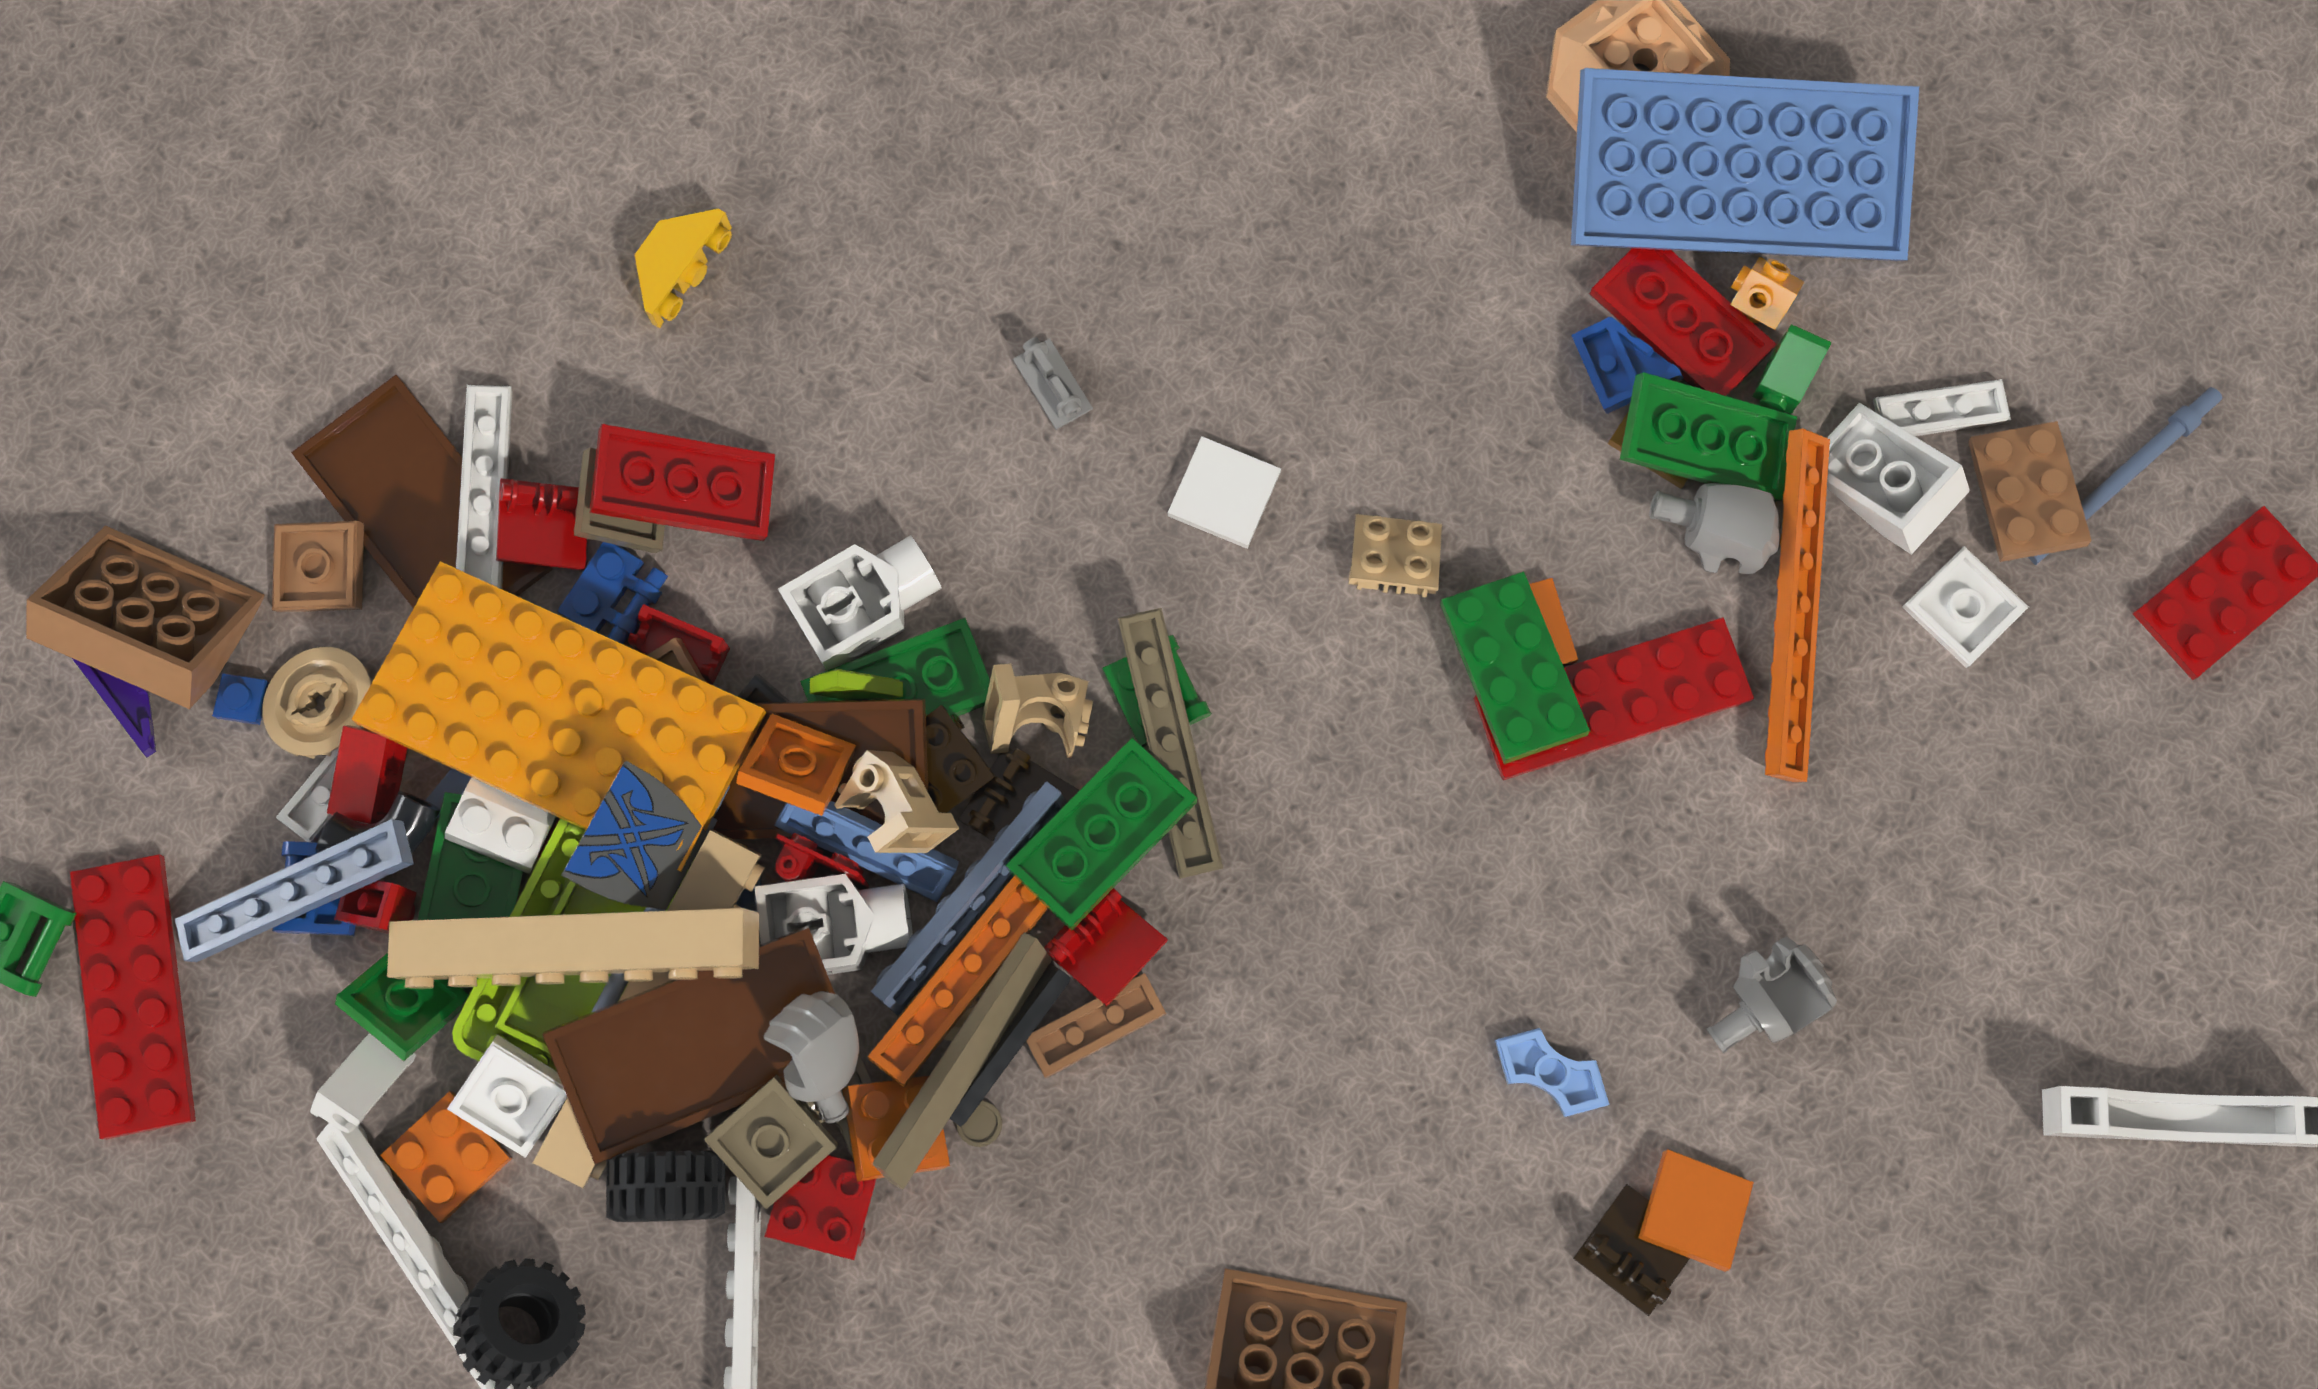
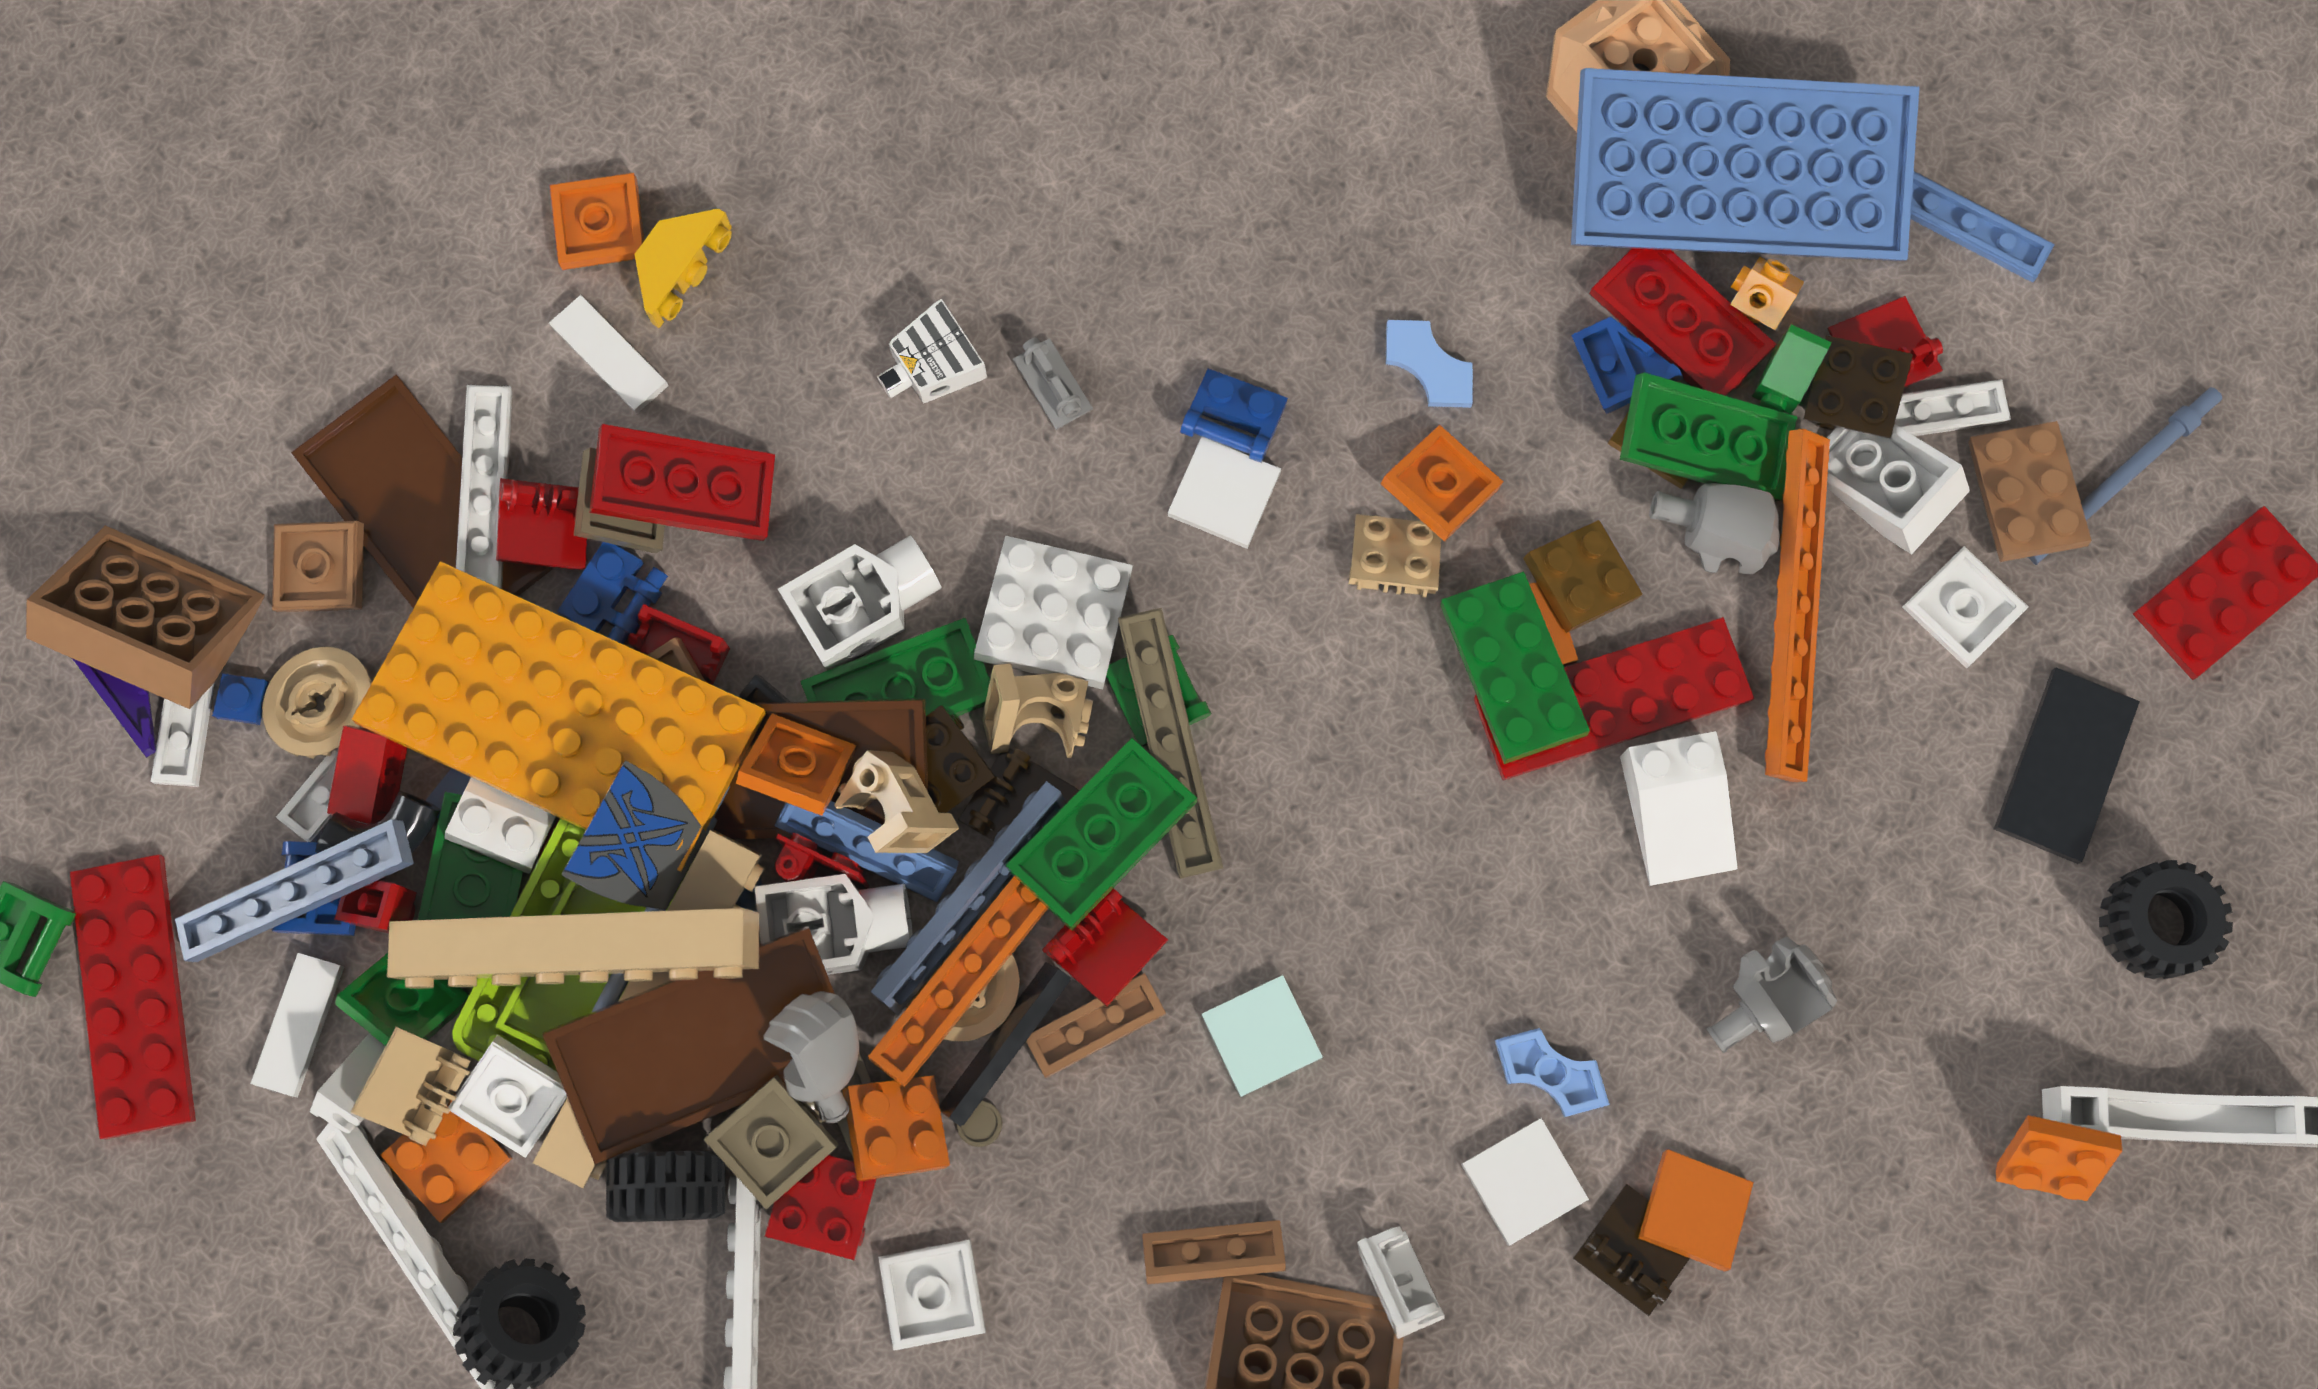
(181, 742): none -> white tile
(297, 1025): none -> white tile
(411, 1086): none -> tan hinge
(597, 220): none -> orange plate
(608, 354): none -> white tile
(855, 685): lime tile -> none
(932, 357): none -> white torso
(932, 1294): none -> white tile
(962, 1061): dark tan tile -> none
(1053, 611): none -> white plate
(1213, 1252): none -> medium nougat plate
(1236, 405): none -> blue plate
(1261, 1036): none -> light aqua tile
(1399, 1281): none -> white hinge
(1441, 482): none -> orange plate
(1444, 378): none -> light blue tile
(1524, 1181): none -> white tile
(1582, 576): none -> pearl gold plate
(1681, 807): none -> white slope
(1858, 387): none -> dark brown hinge
(1897, 329): none -> red hinge
(1978, 229): none -> medium blue tile
(2058, 1158): none -> orange plate
(2066, 765): none -> black tile
(2202, 916): none -> black tyre

